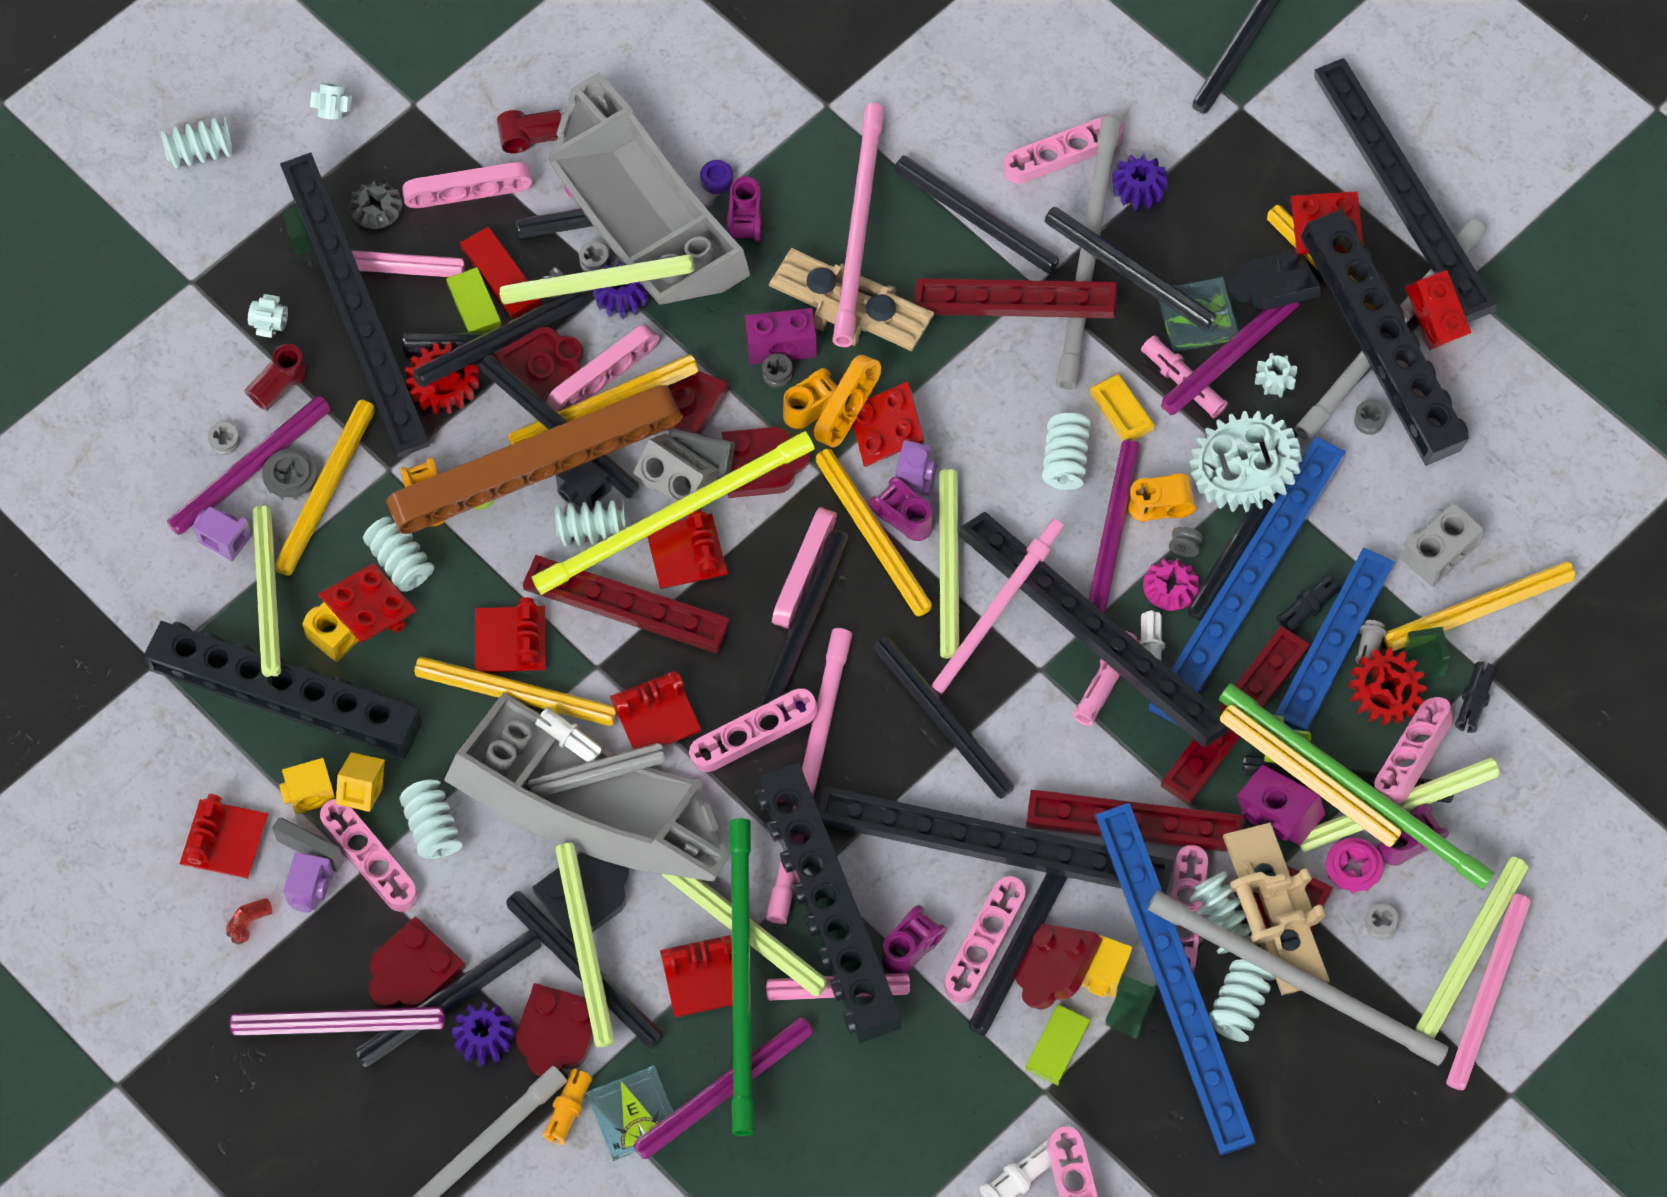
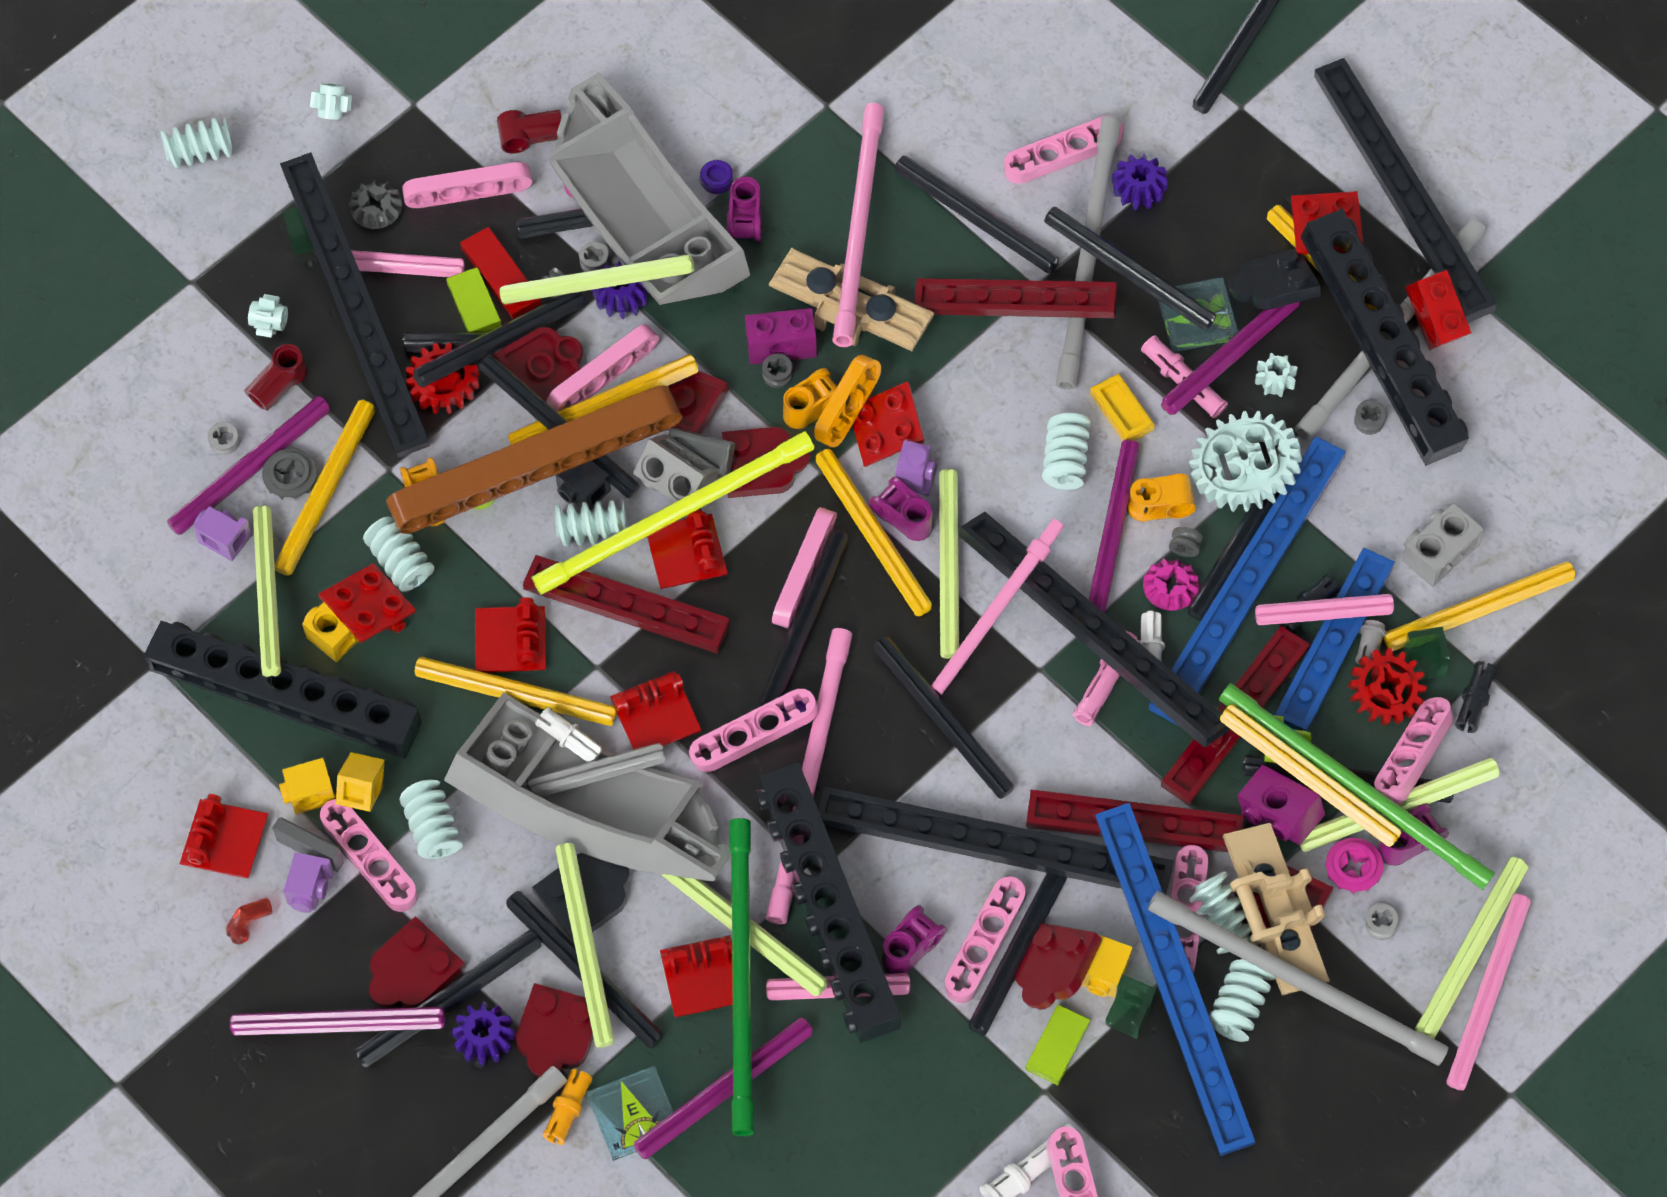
(1324, 609): none -> bright pink axle

